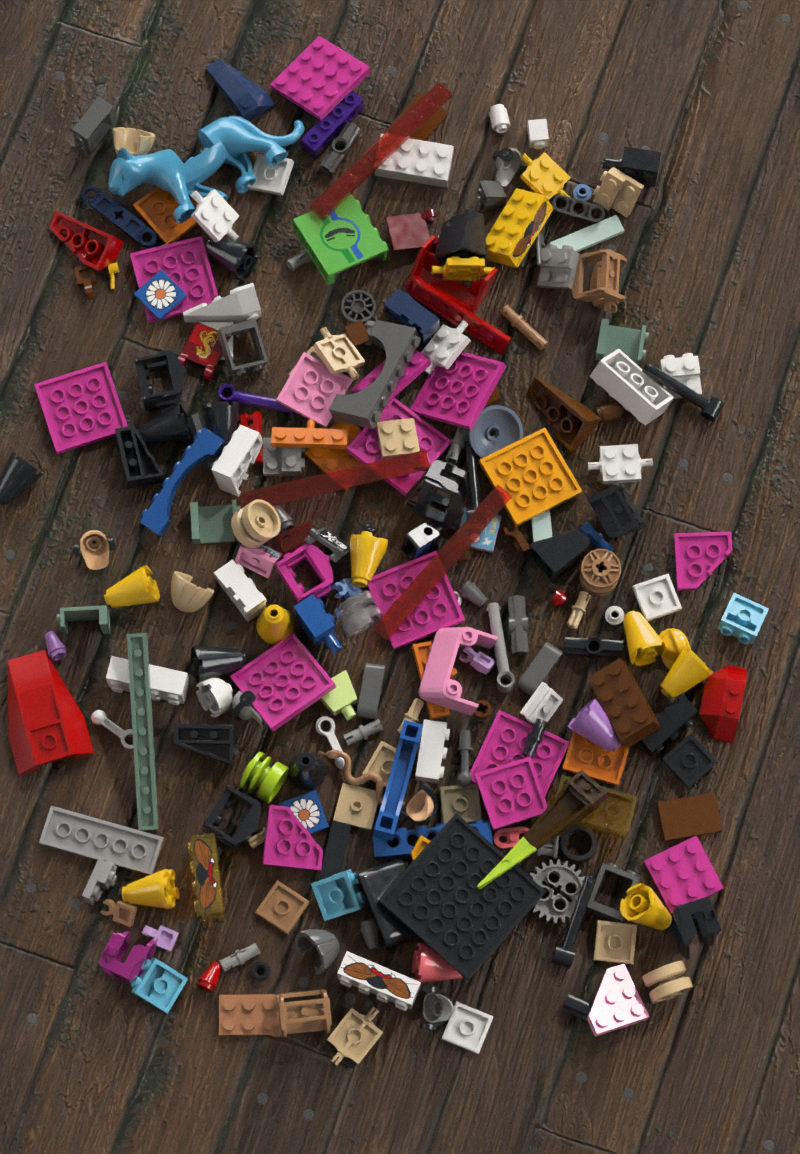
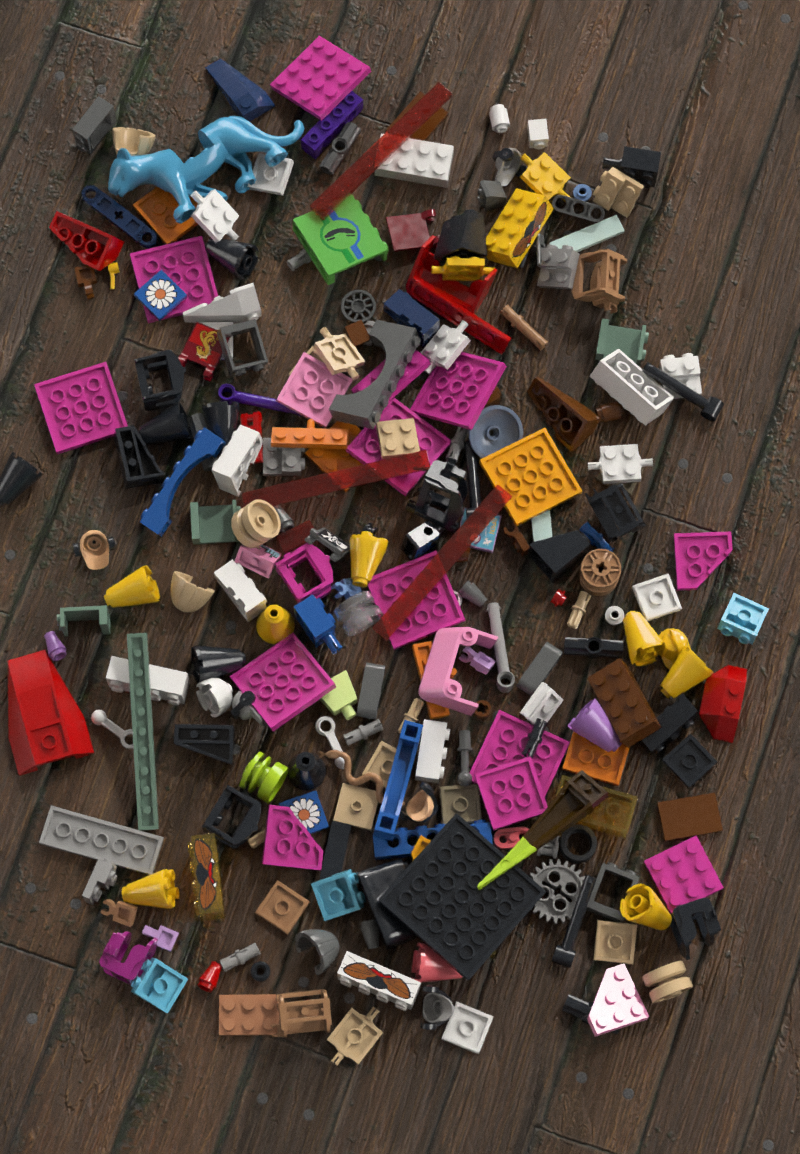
(518, 625): dark grey piece -> none

